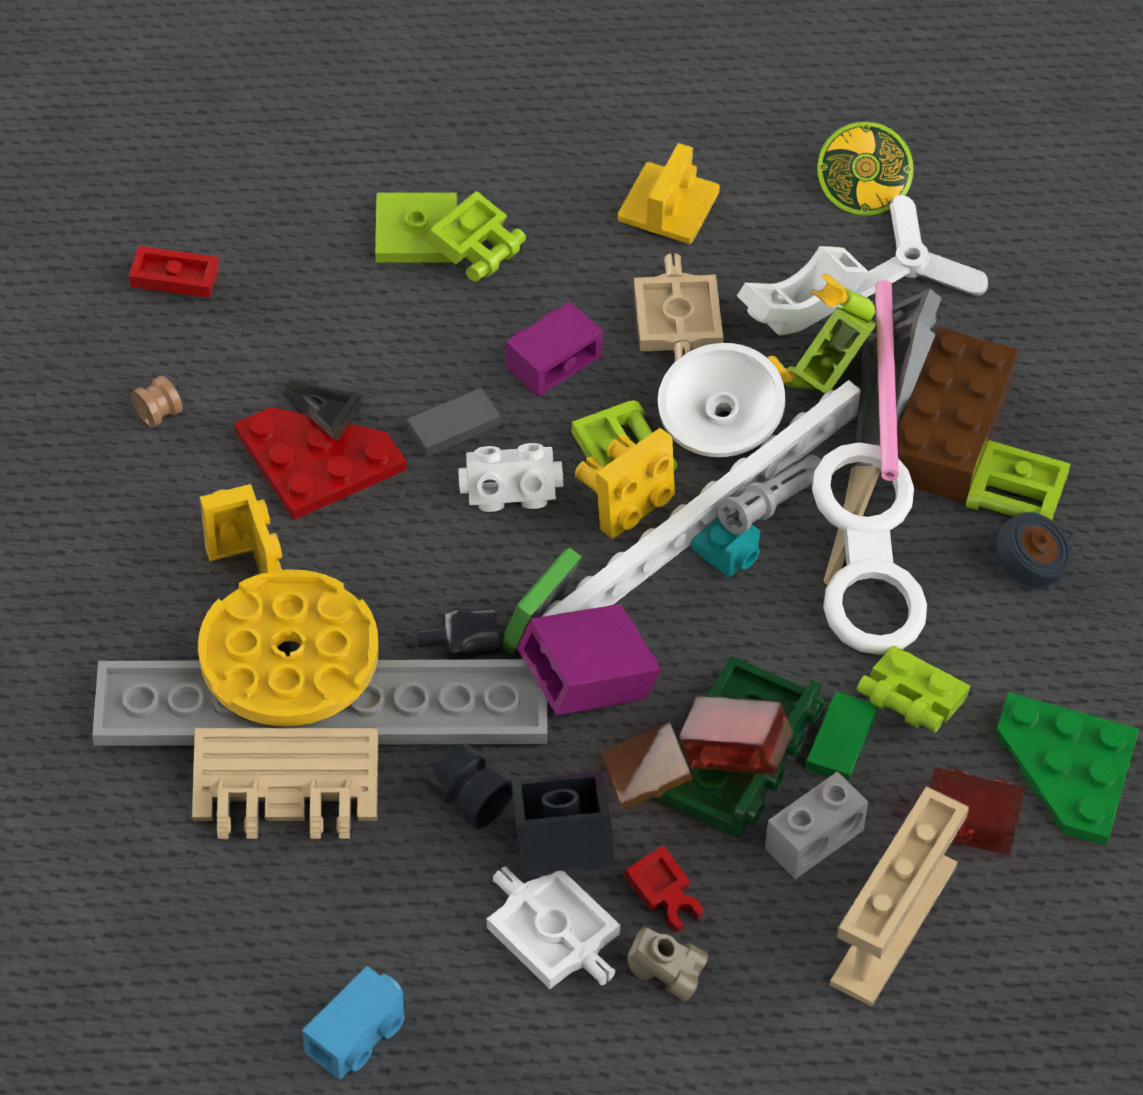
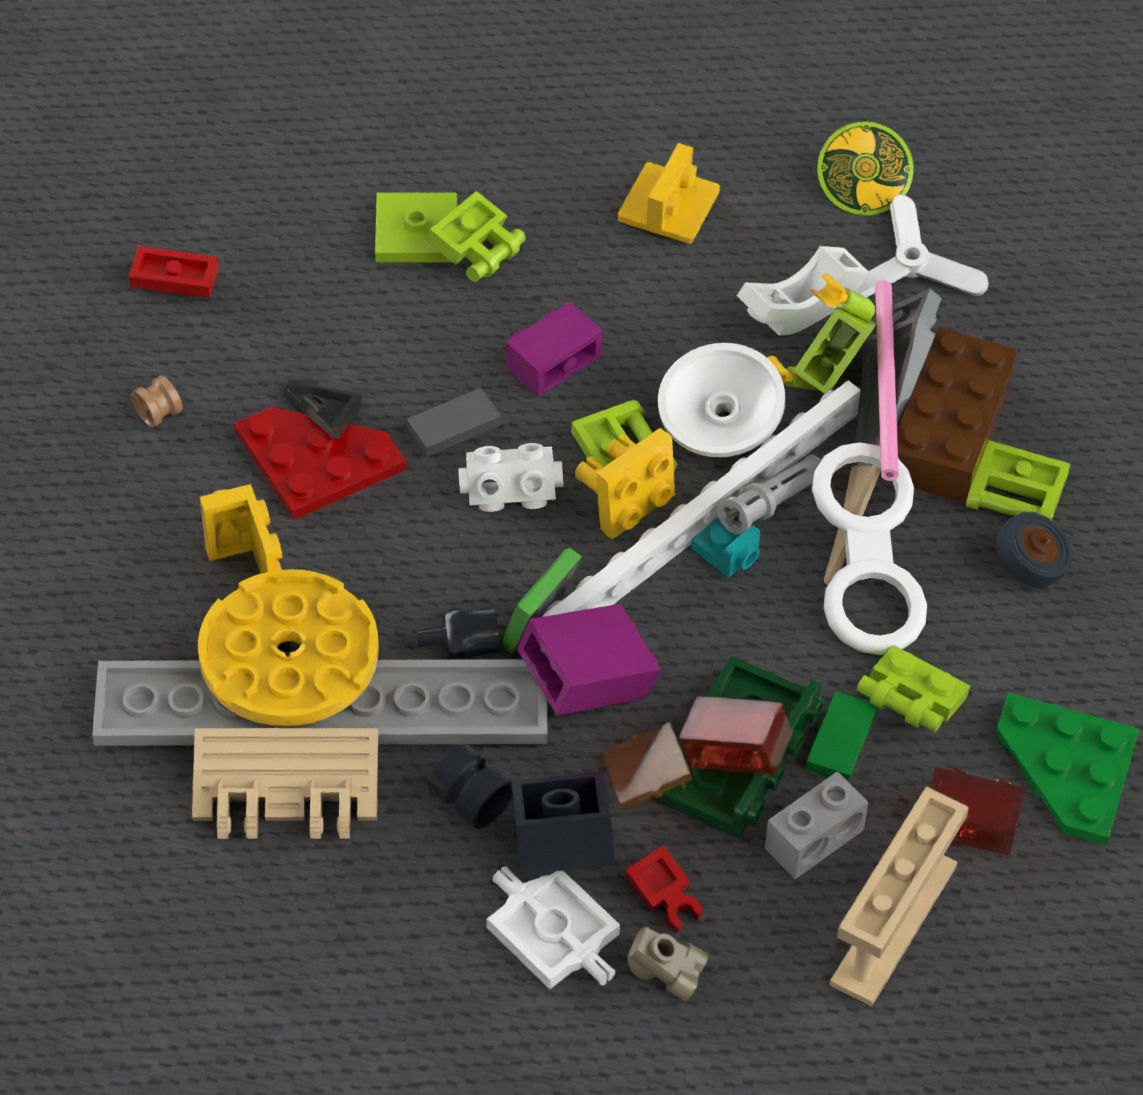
(354, 1022): dark azure brick -> none
(677, 310): tan plate -> none

